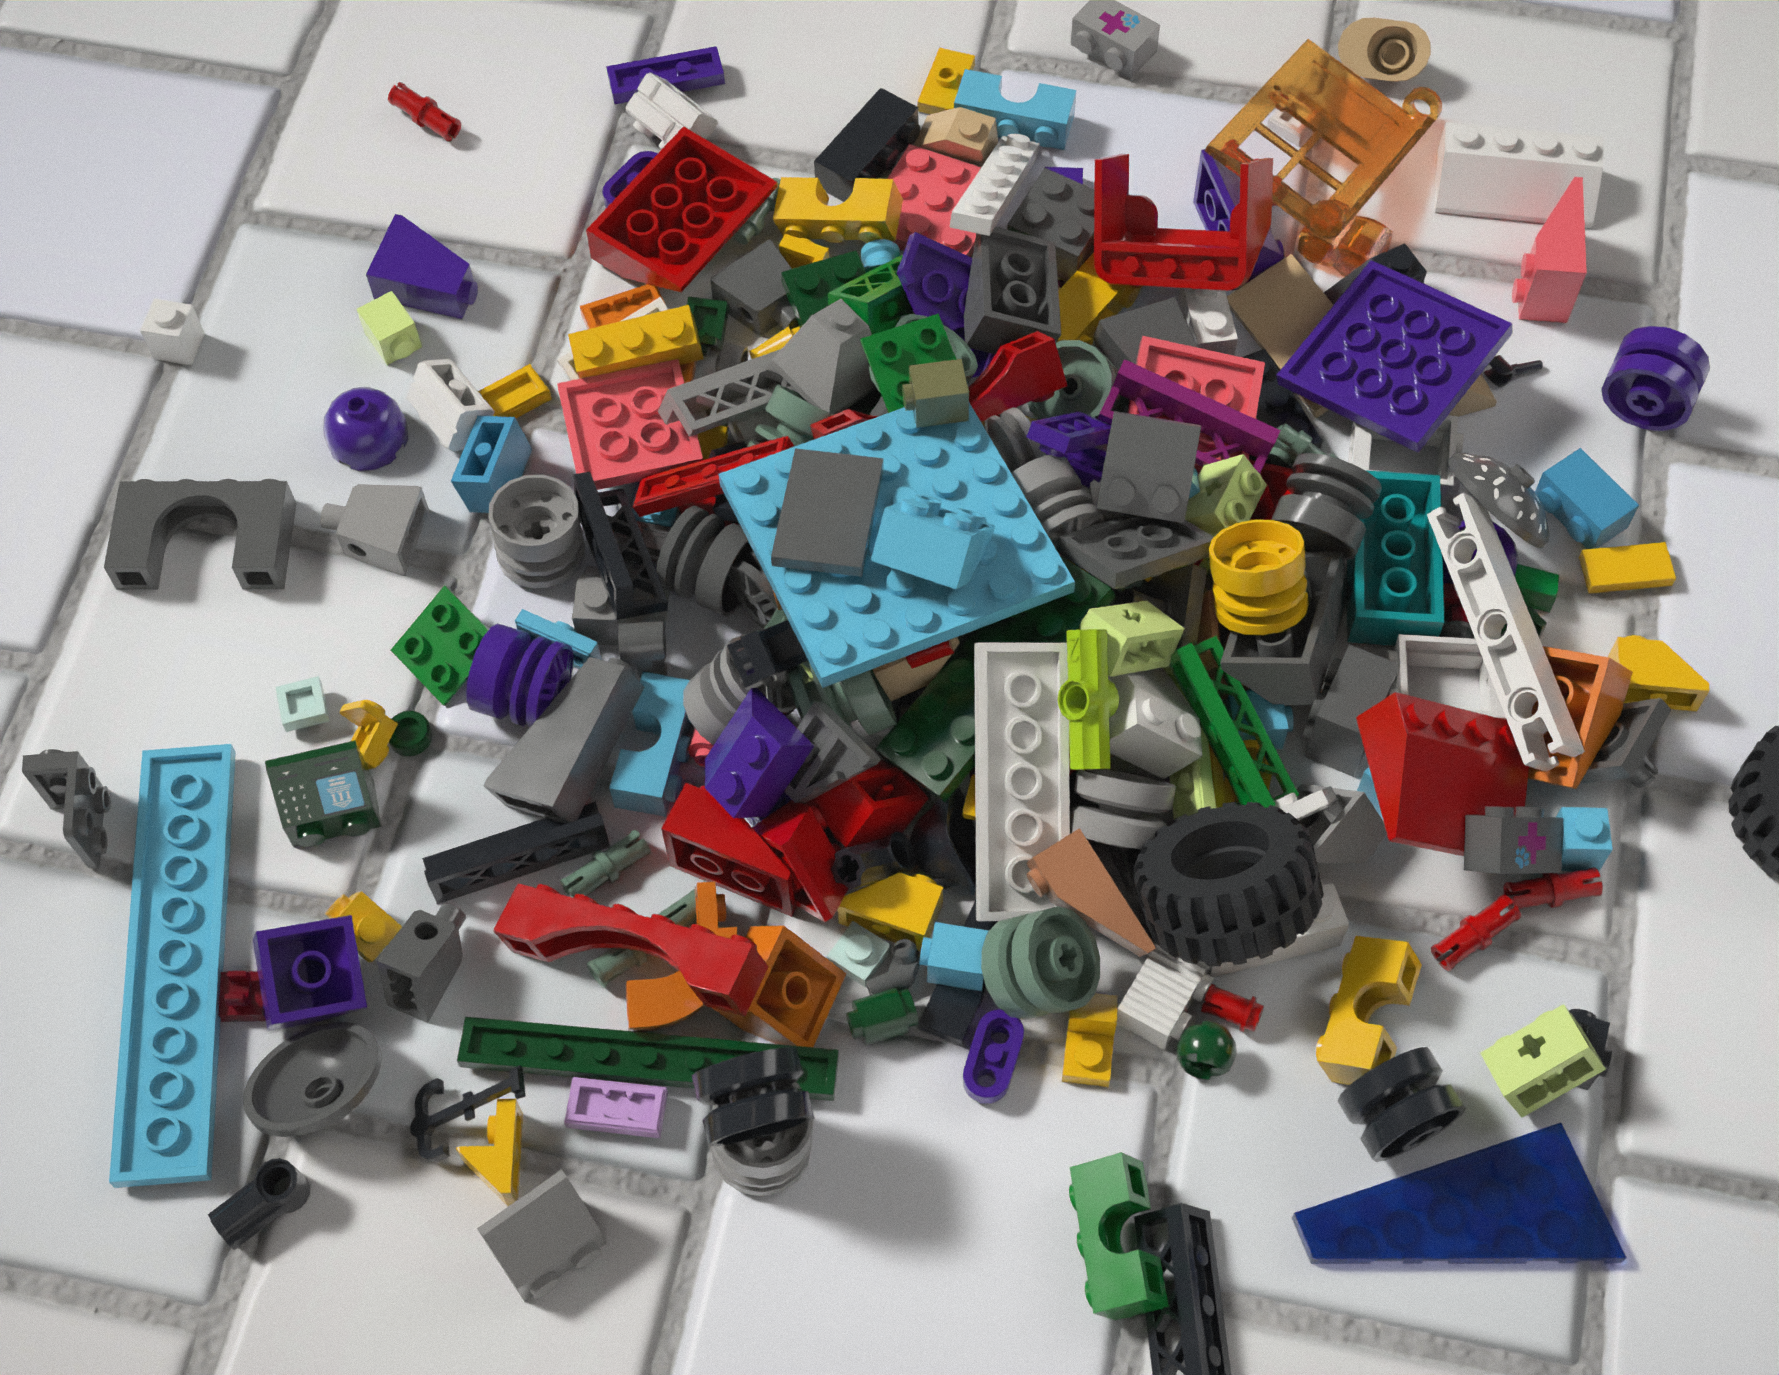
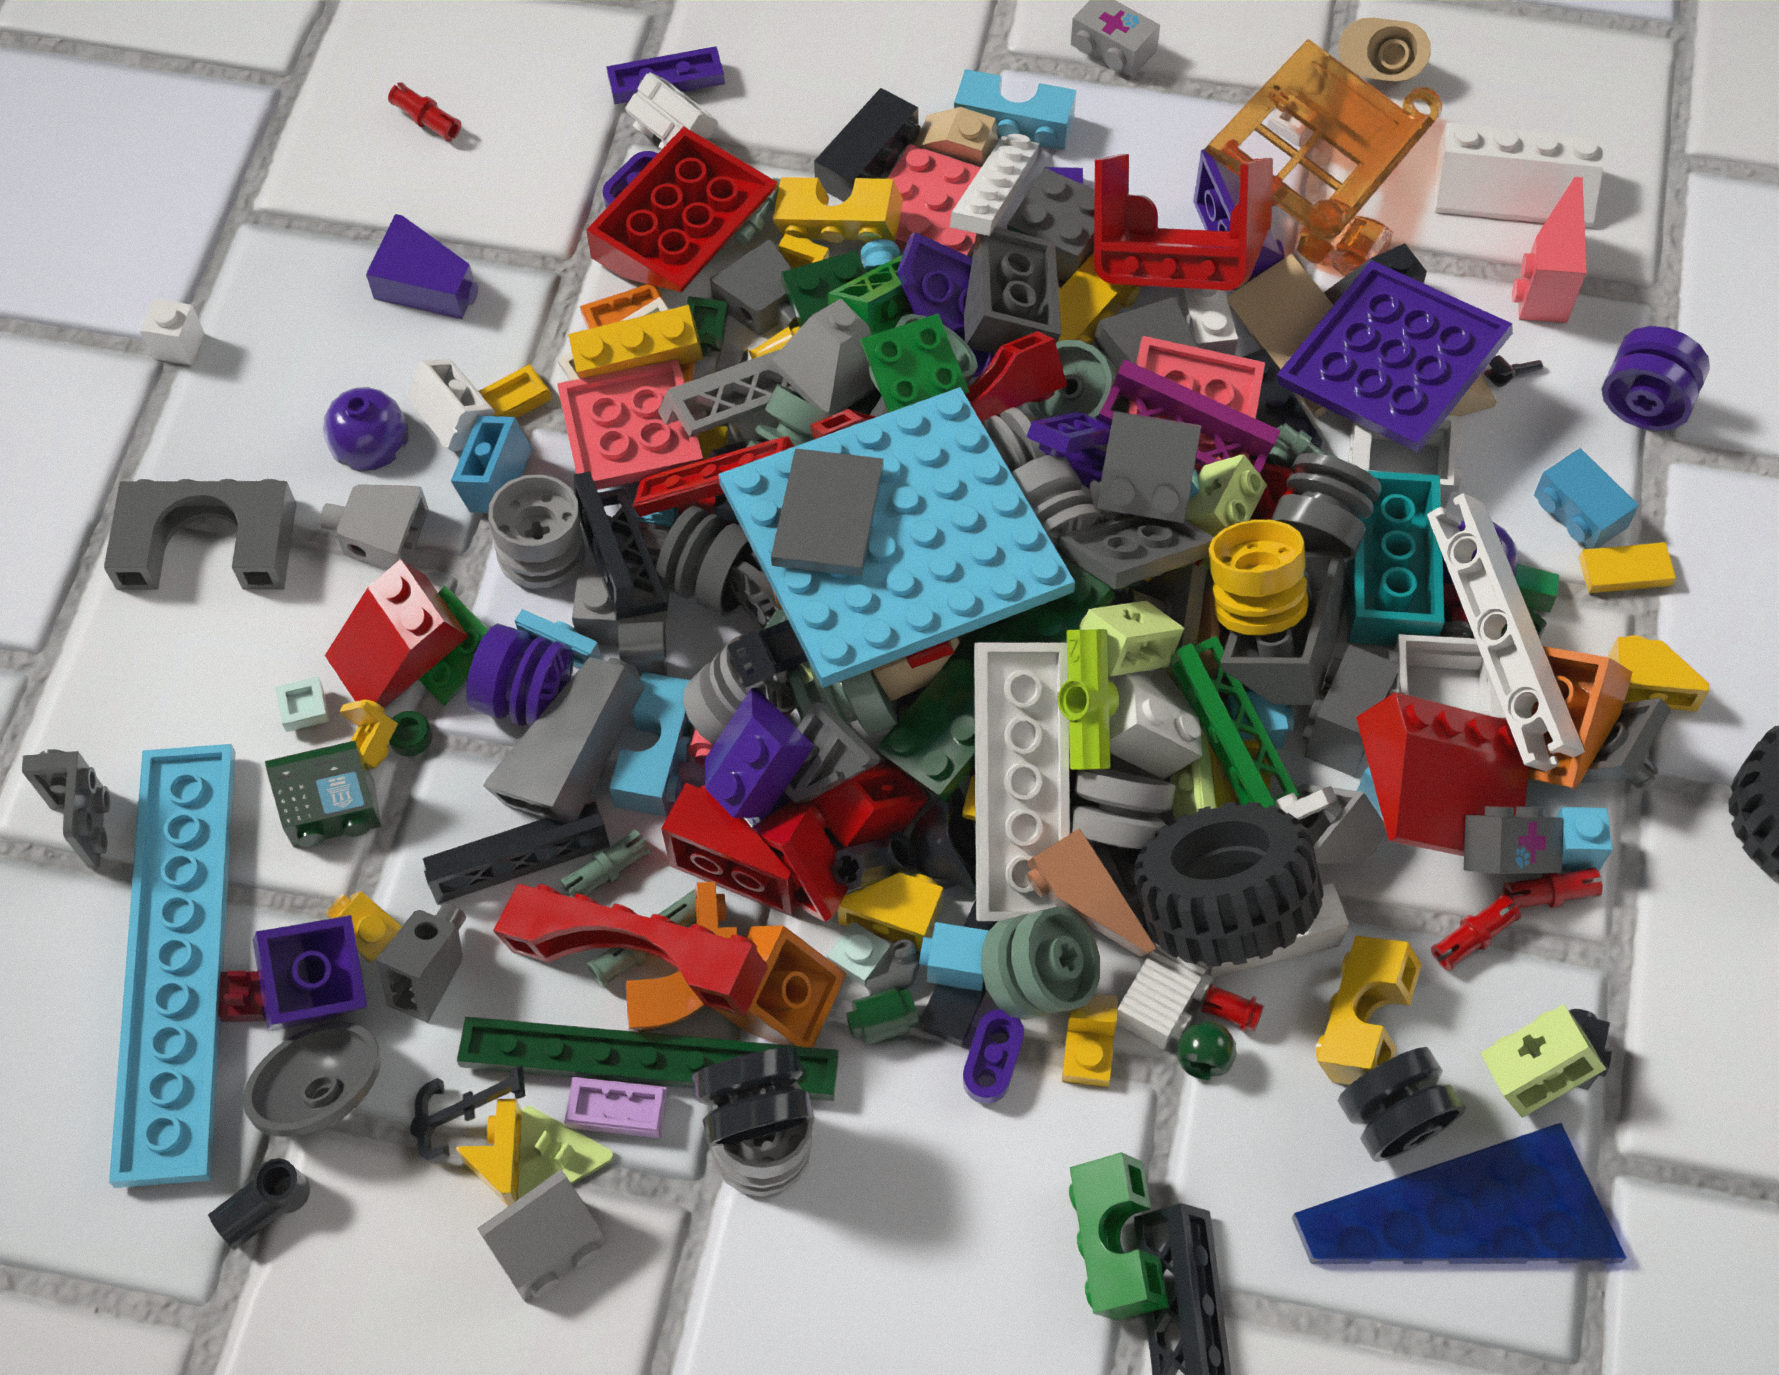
(389, 328): yellowish green brick -> none
(393, 636): none -> red slope
(550, 1146): none -> yellowish green piece
(932, 540): medium azure slope -> none
(937, 393): olive brick -> none
(944, 80): yellow plate -> none
(1504, 494): dark grey dish -> none

